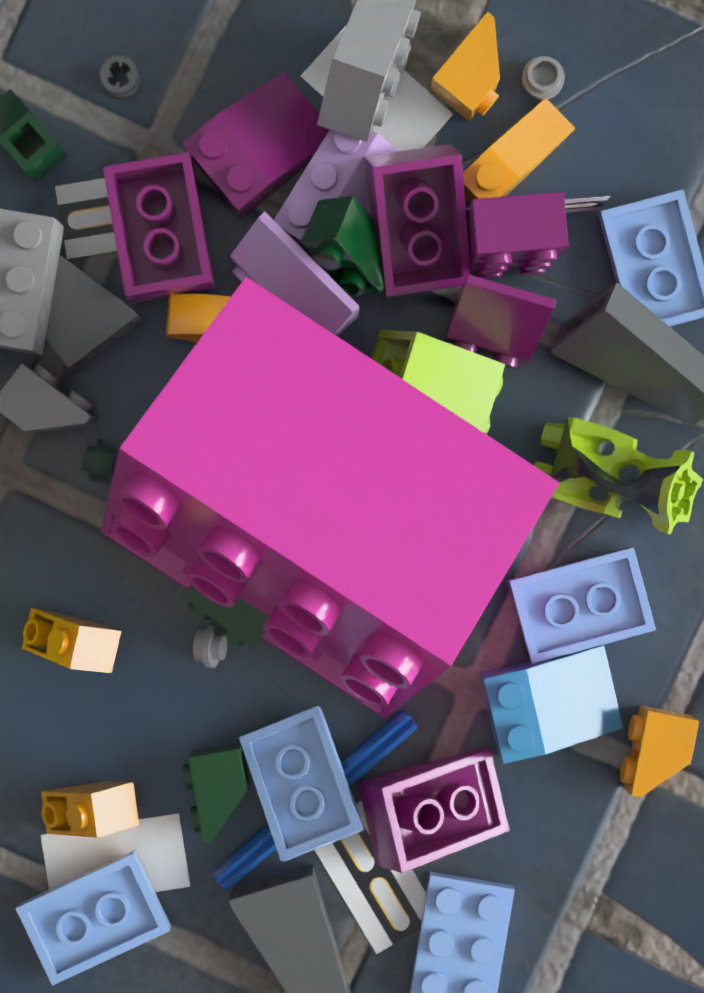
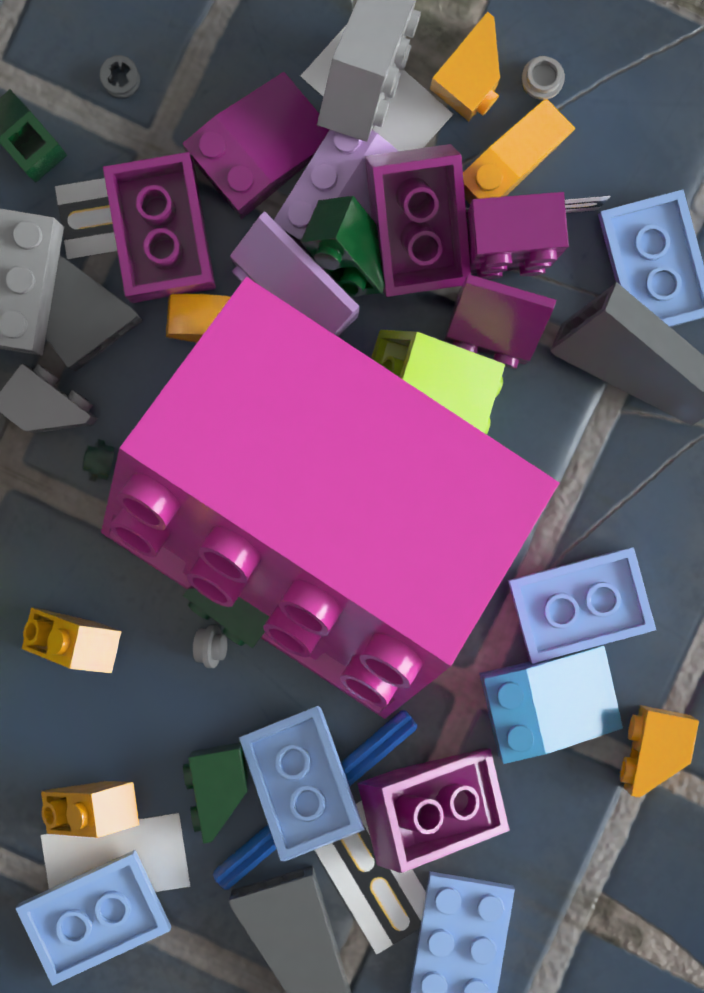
(662, 488): lime hips -> none

